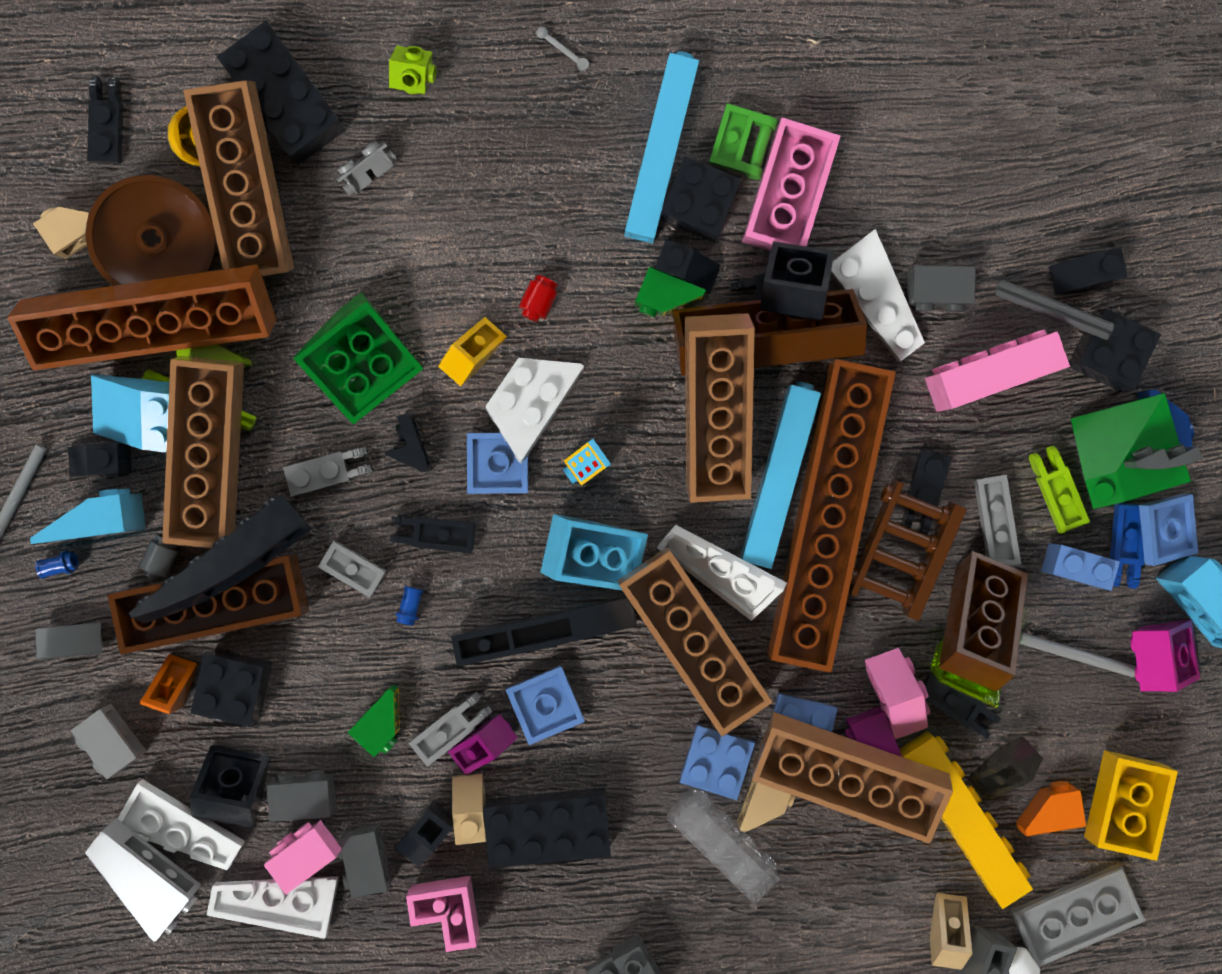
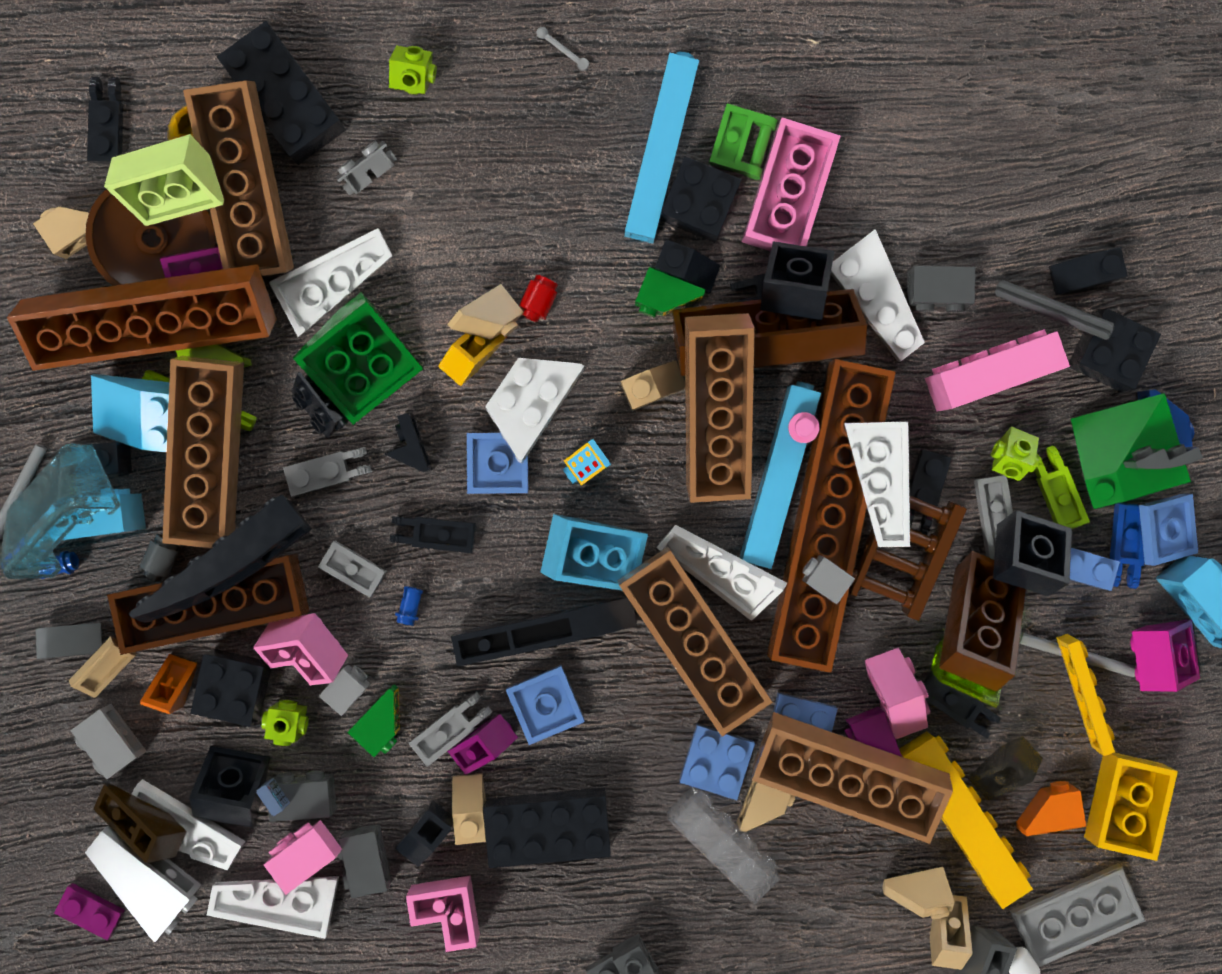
(59, 498): none -> clear light blue windscreen
(89, 911): none -> magenta plate
(100, 668): none -> tan tile
(143, 827): none -> dark brown slope
(165, 180): none -> yellowish green slope
(192, 262): none -> magenta plate
(273, 797): none -> sand blue tile
(292, 715): none -> lime brick
(305, 645): none -> bright pink brick
(307, 397): none -> black hinge
(324, 282): none -> white wing
(345, 689): none -> light grey brick
(488, 315): none -> tan slope
(653, 385): none -> tan slope
(803, 427): none -> bright pink plate
(827, 578): none -> light grey brick
(883, 471): none -> white wing
(922, 892): none -> tan slope
(1015, 454): none -> lime brick
(1032, 553): none -> black brick
(1083, 685): none -> yellow plate

